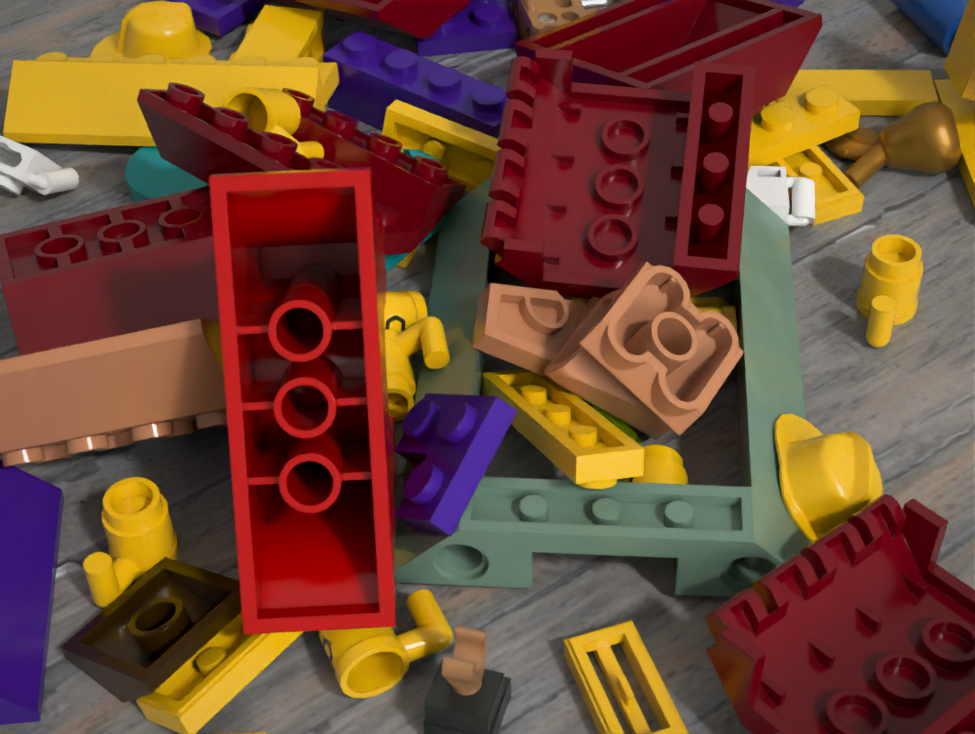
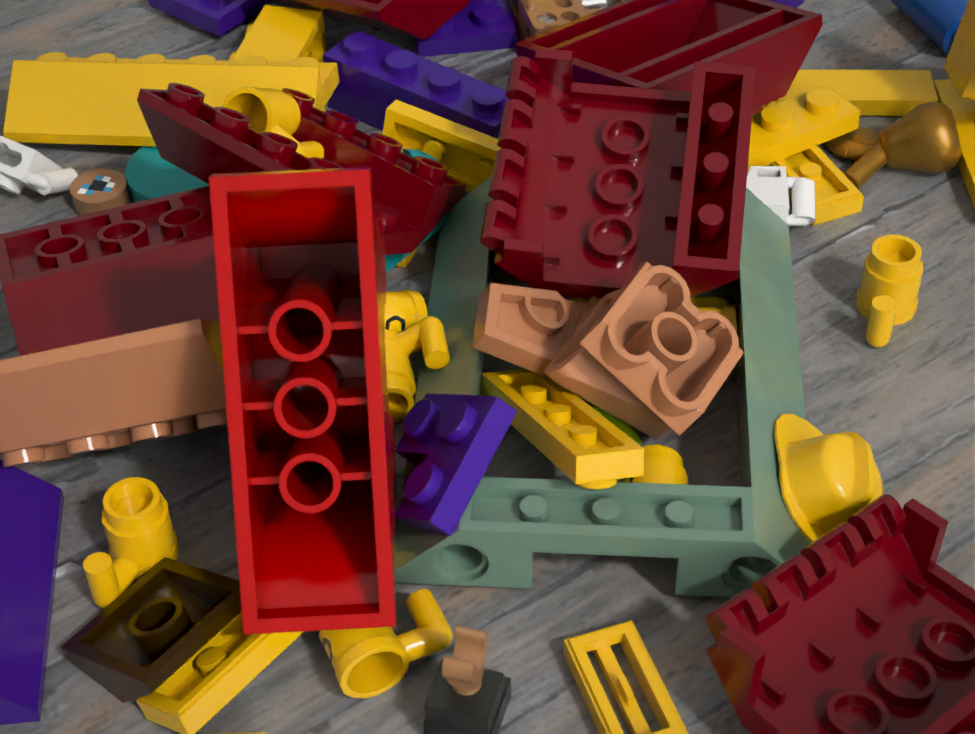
(99, 191): none -> medium nougat tile
(157, 29): yellow piece -> none

